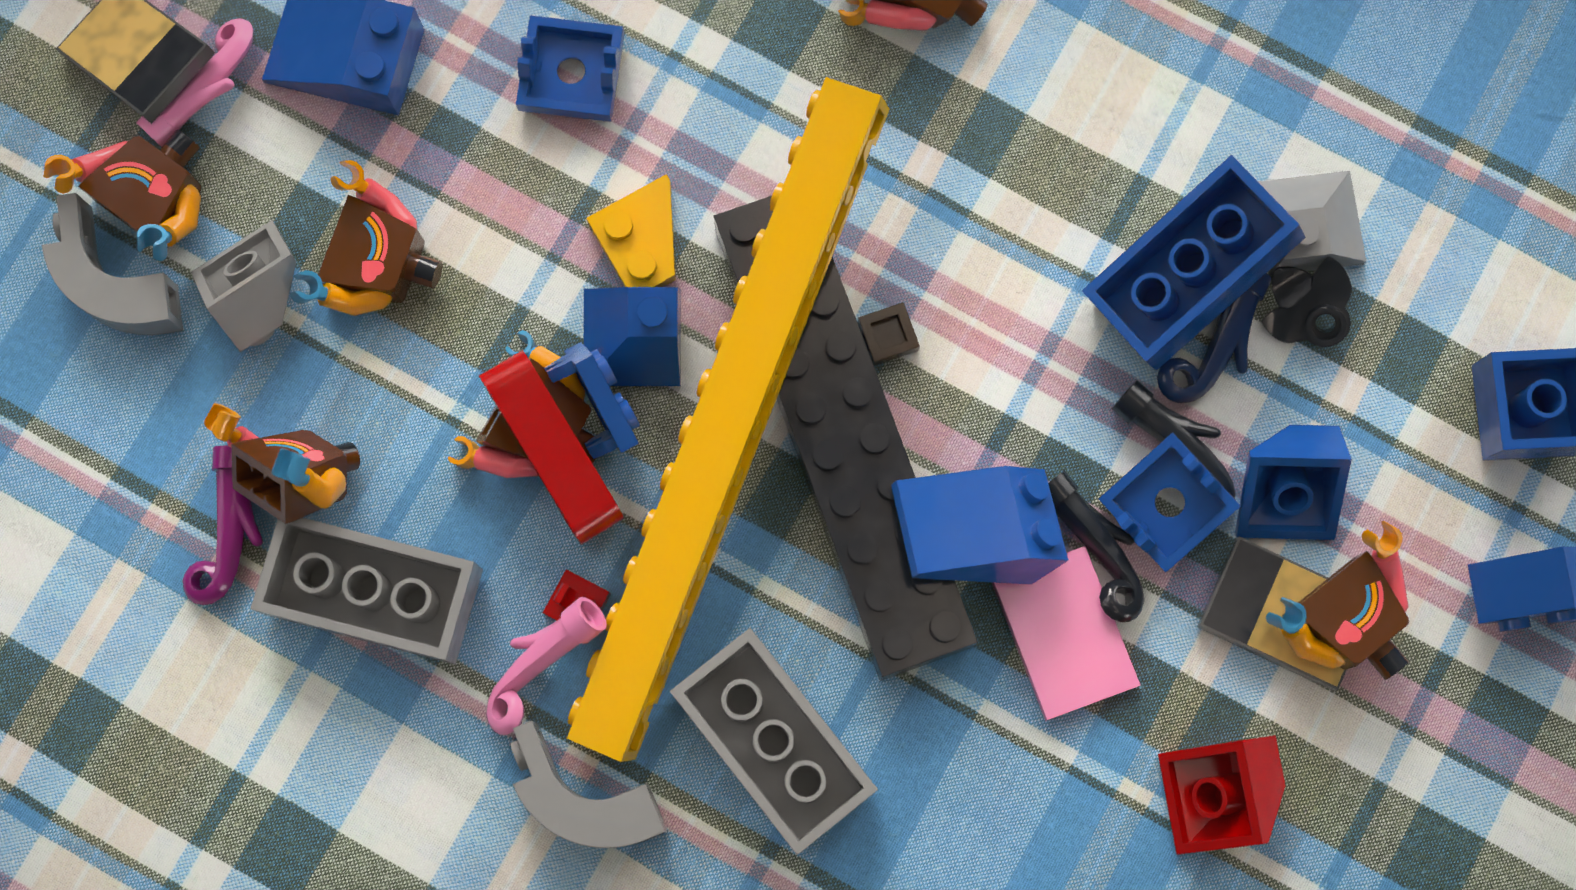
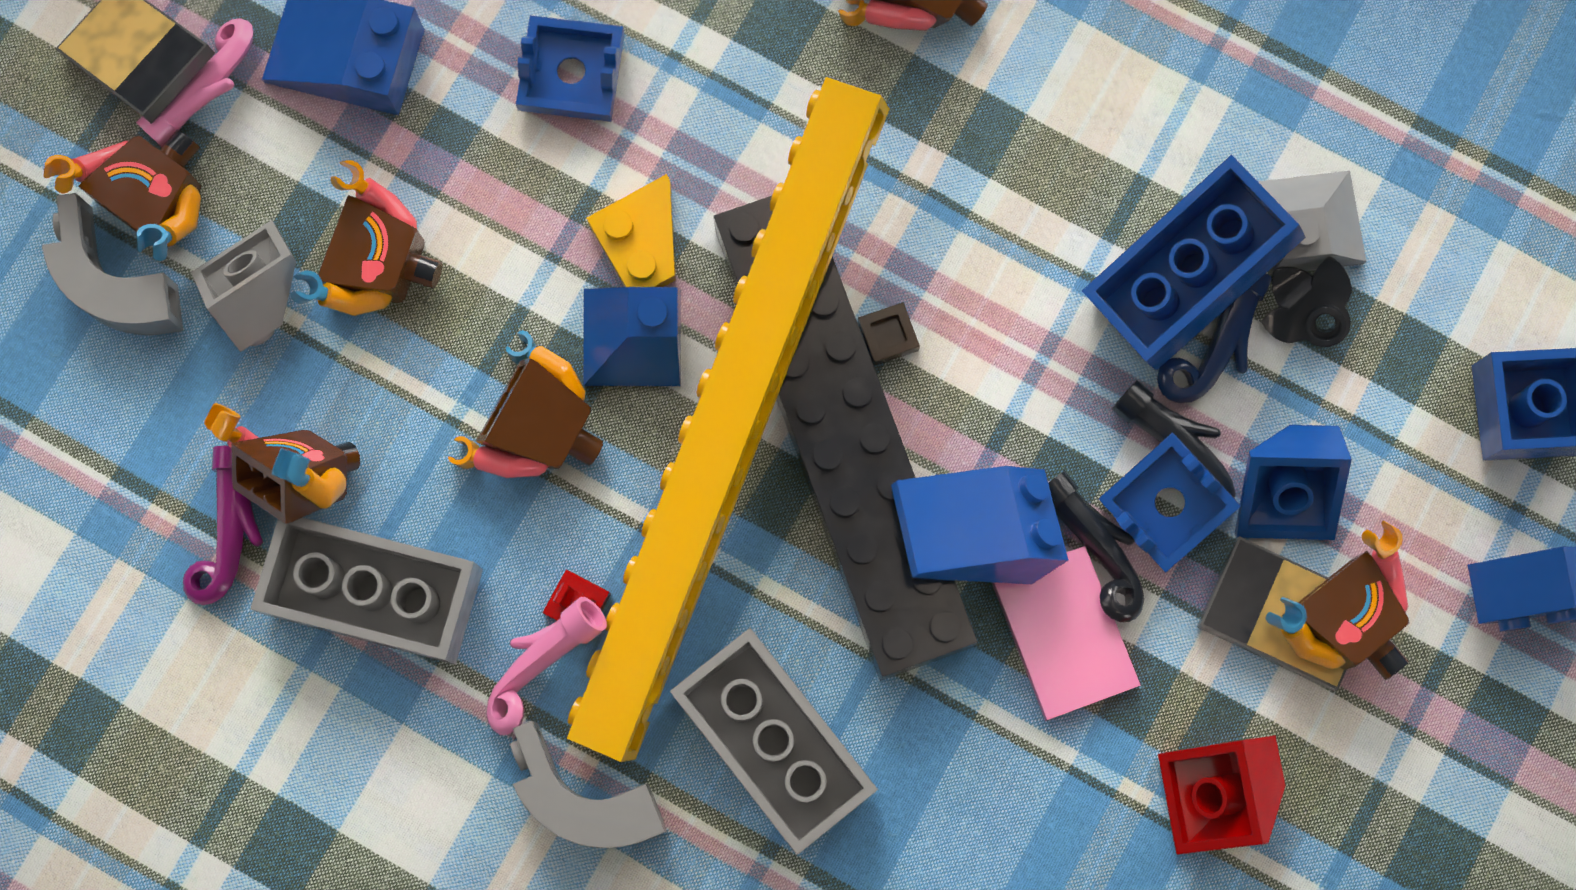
(551, 447): red beam -> none
(611, 408): blue piece -> none

